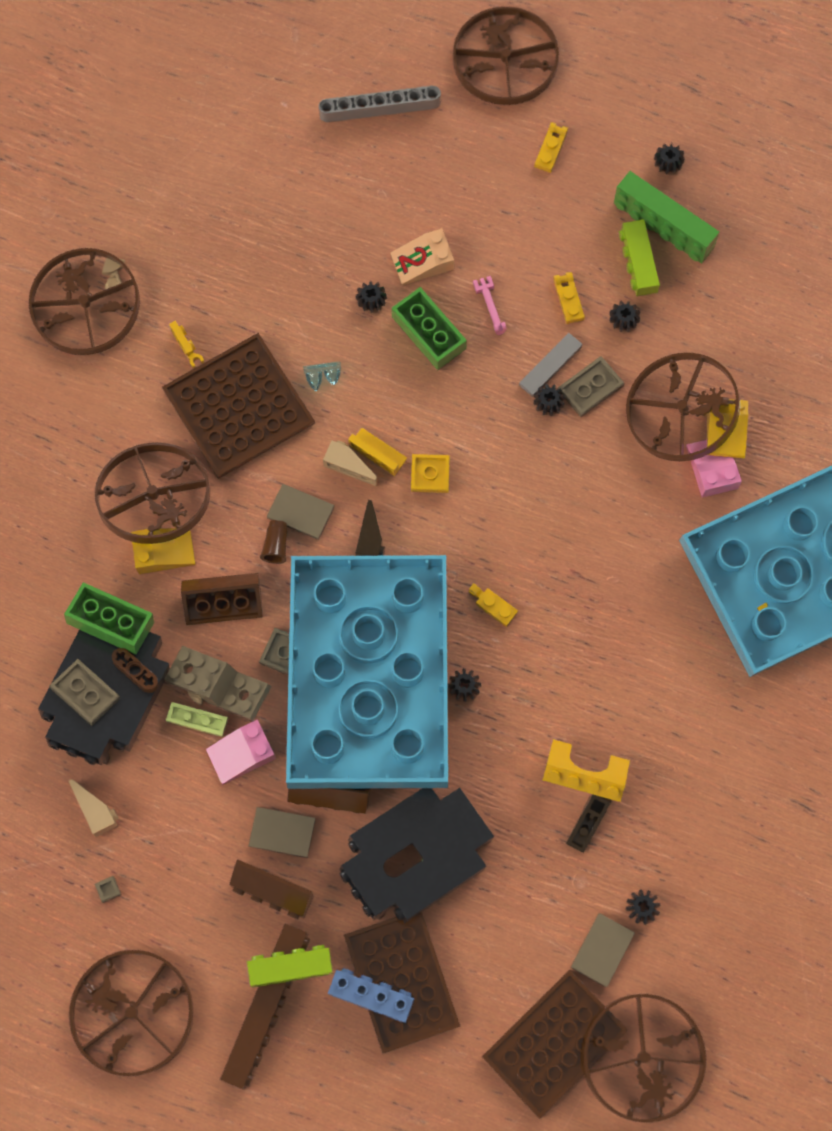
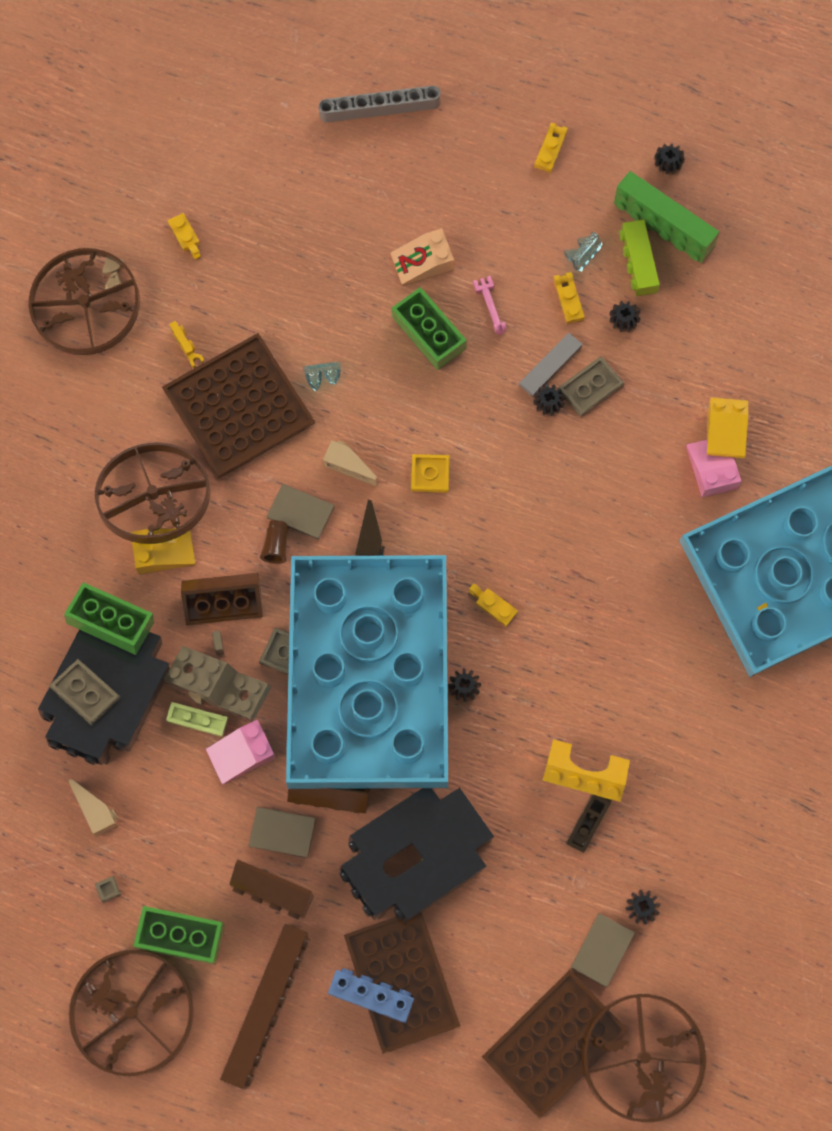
(135, 662): reddish brown beam -> none
(179, 935): none -> bright green brick
(185, 235): none -> yellow plate
(218, 643): none -> dark tan tile
(289, 967): lime brick -> none
(371, 296): black gear -> none
(377, 451): yellow panel -> none
(494, 32): reddish brown piece -> none
(588, 248): none -> clear light blue tile
(713, 402): reddish brown piece -> none

